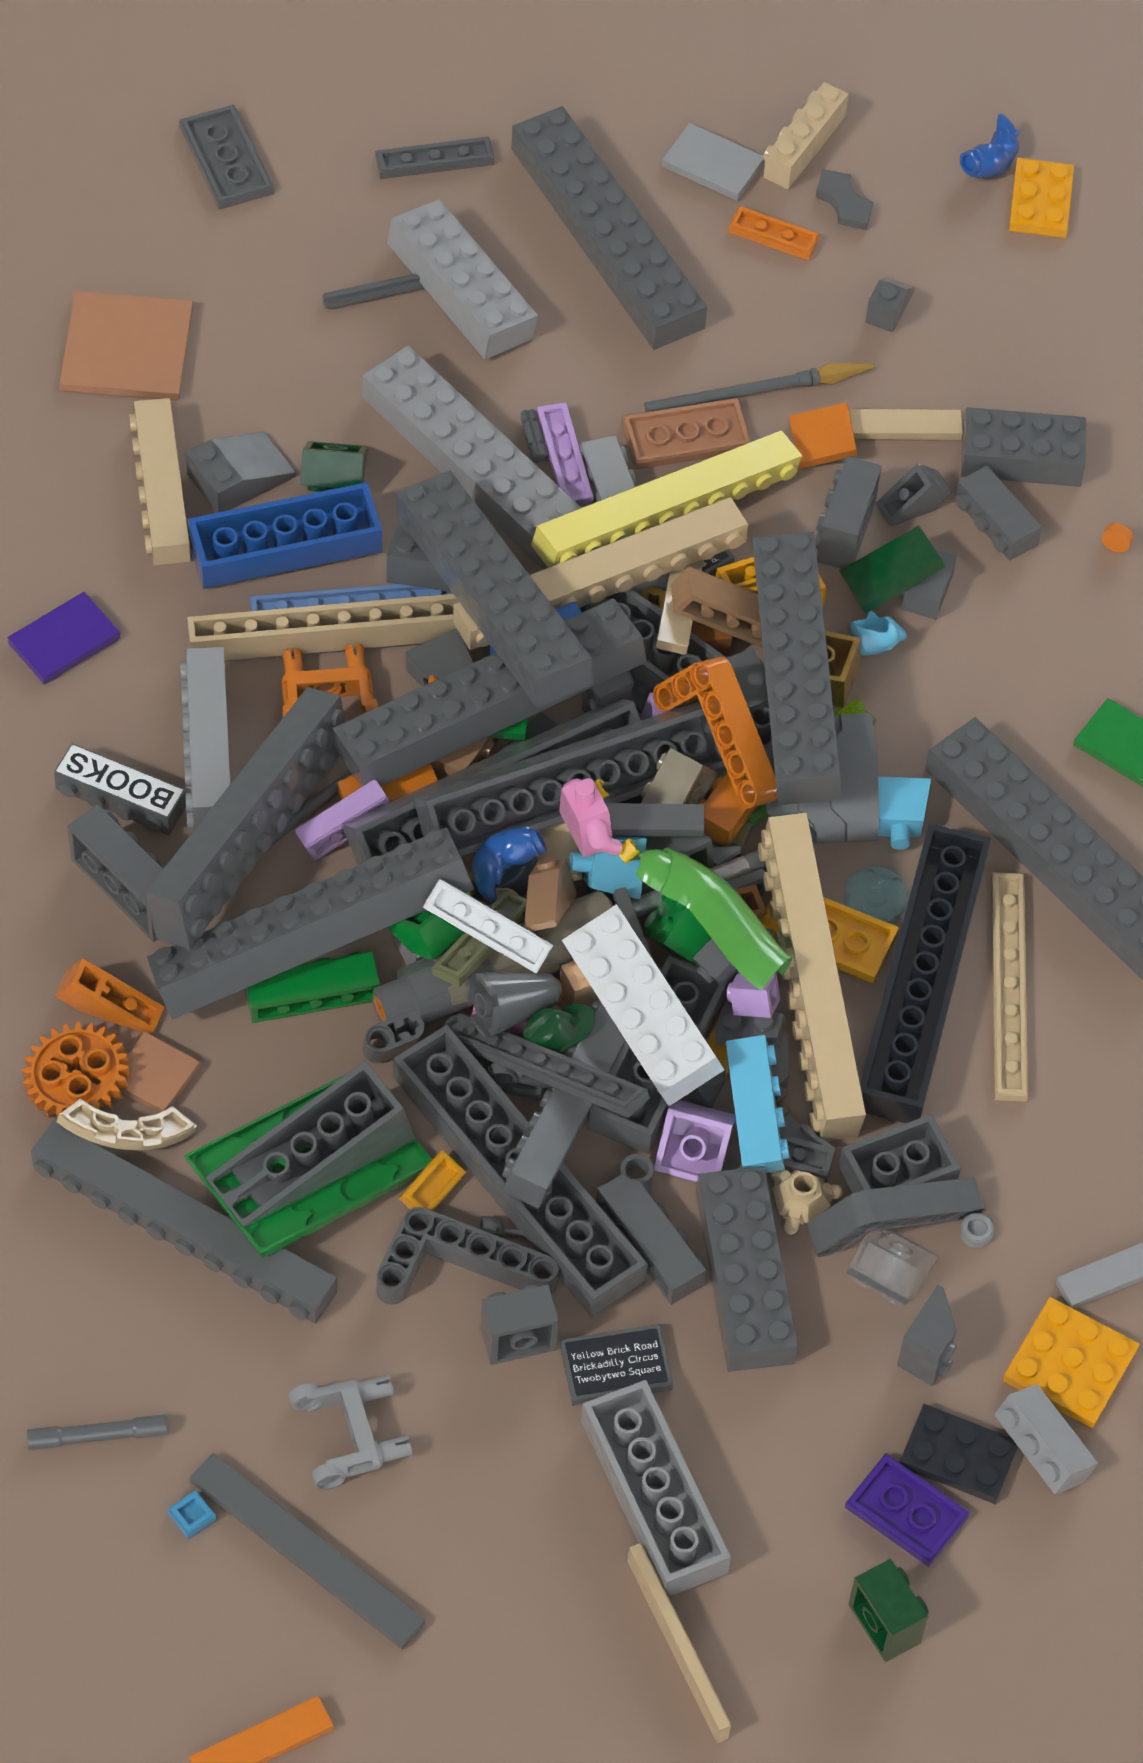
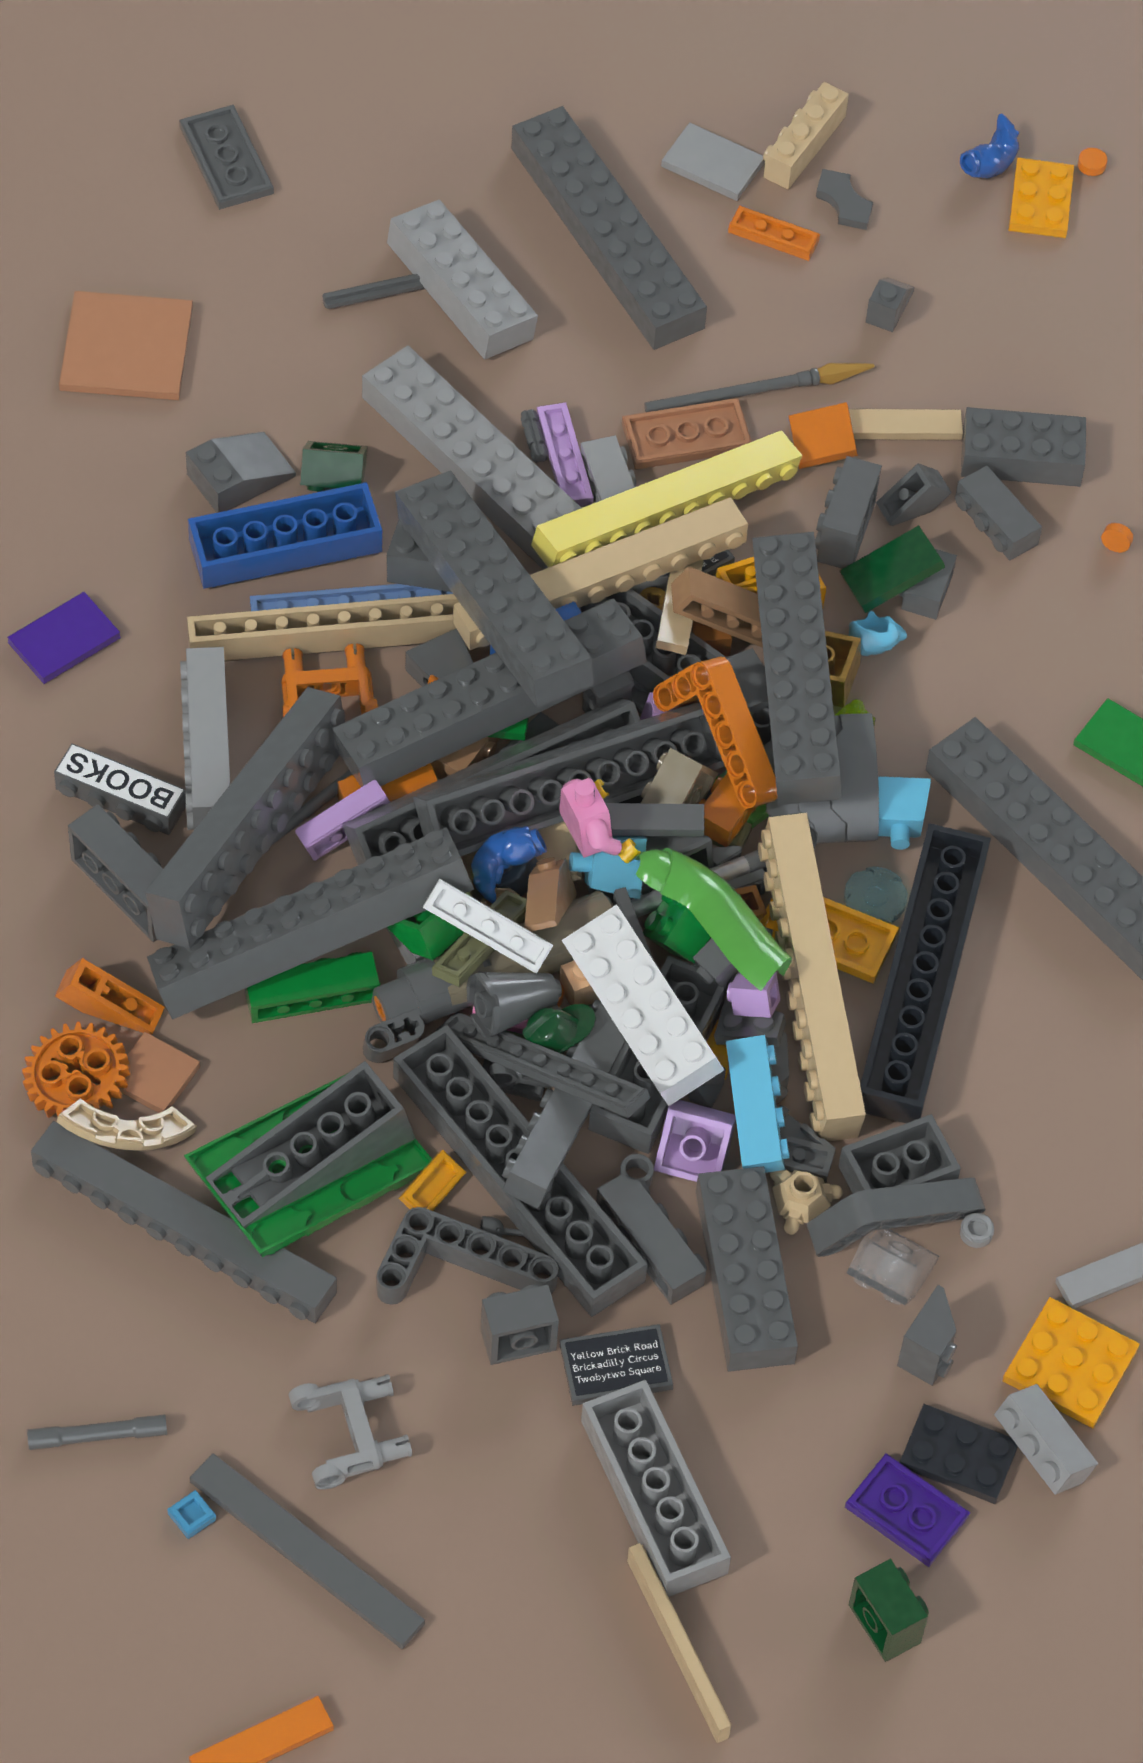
(161, 482): tan brick -> none
(434, 157): dark grey tile -> none
(1009, 987): tan tile -> none
(1092, 161): none -> orange tile

